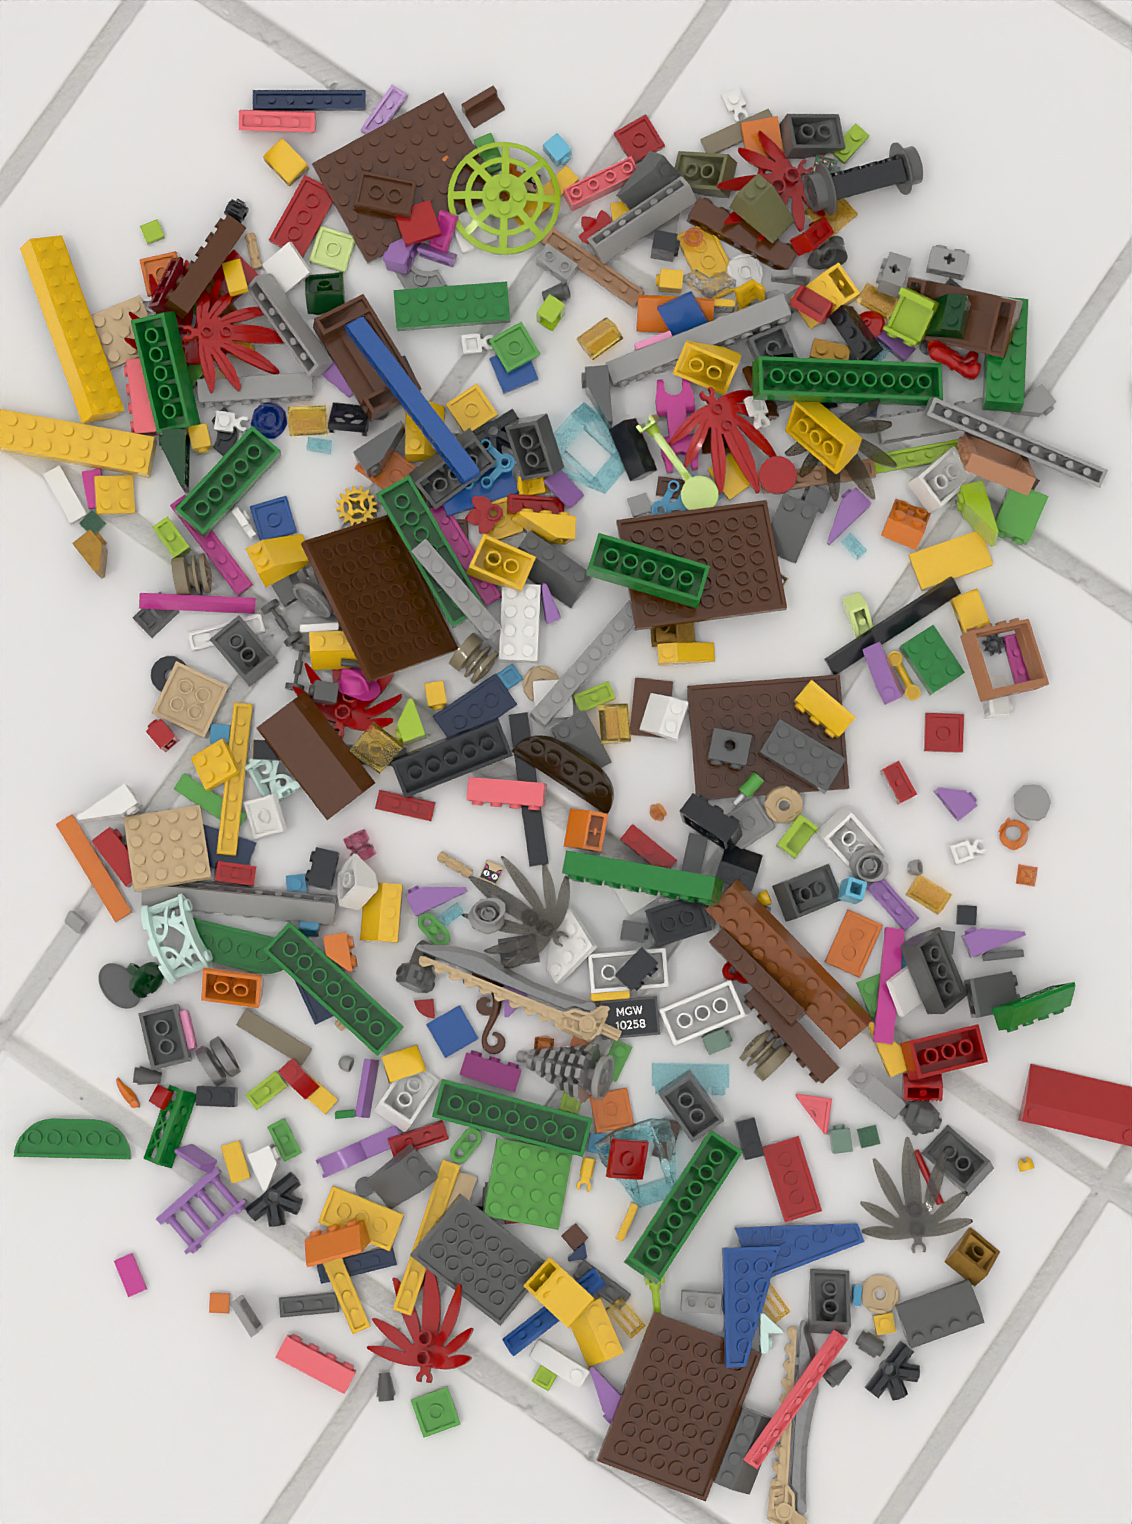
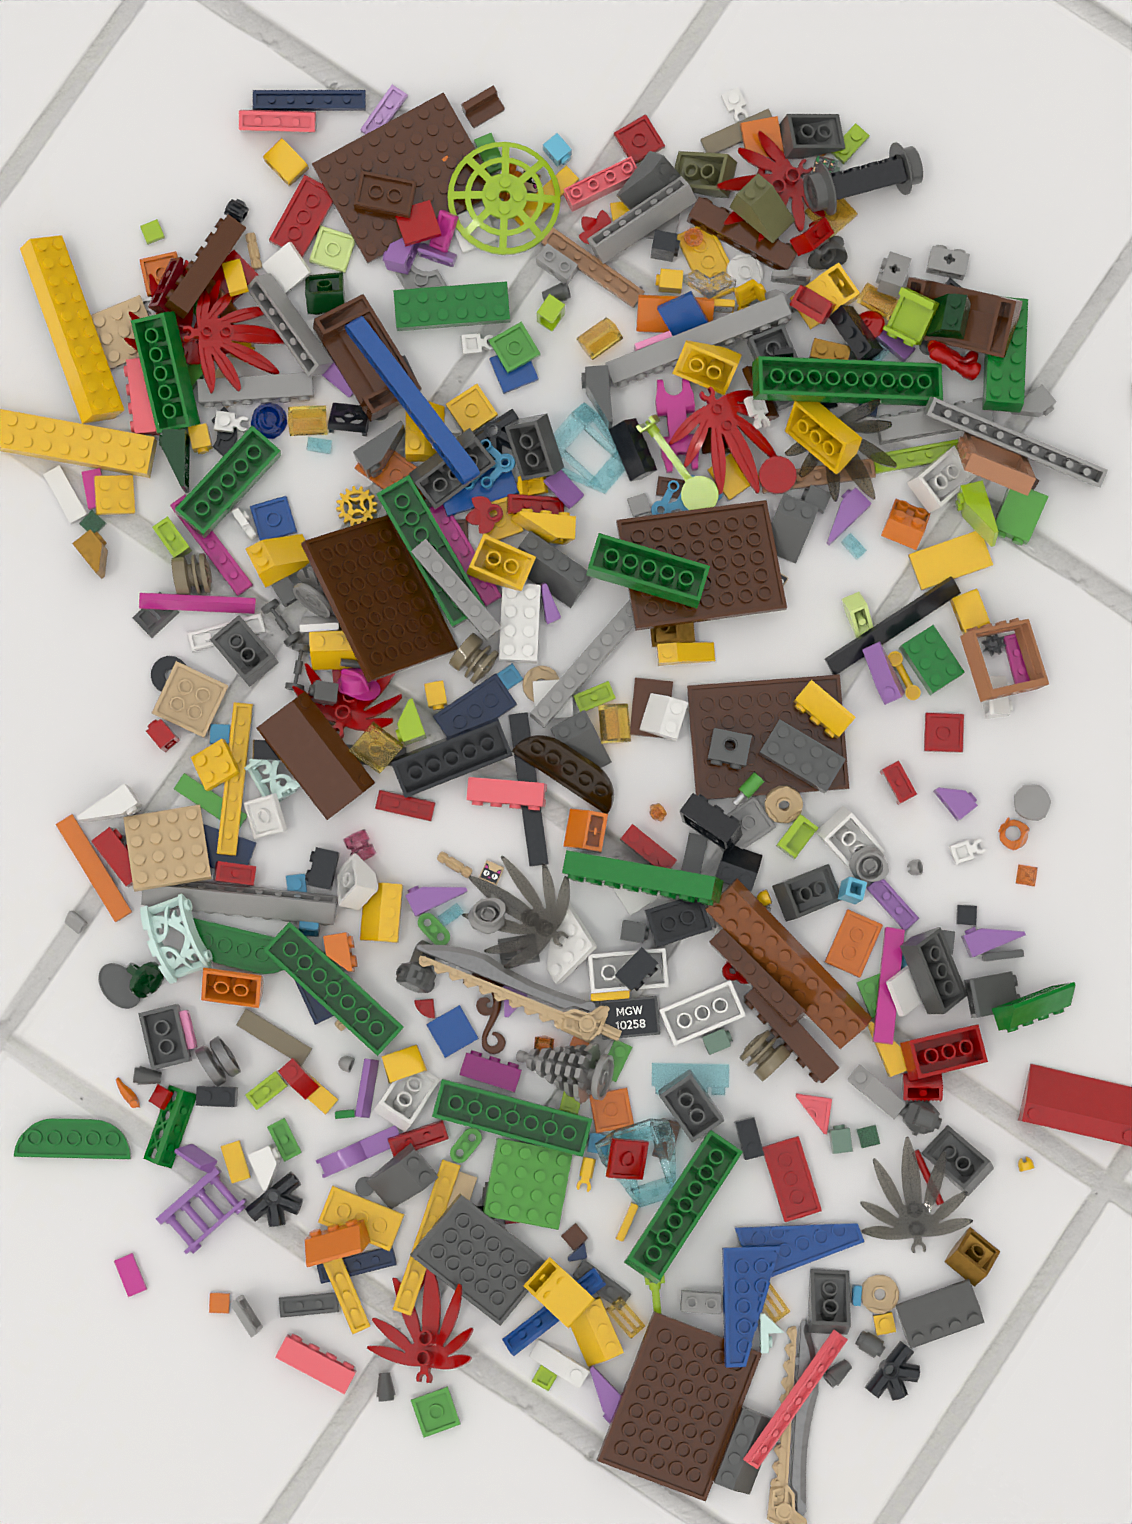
(928, 894): clear yellow brick -> none

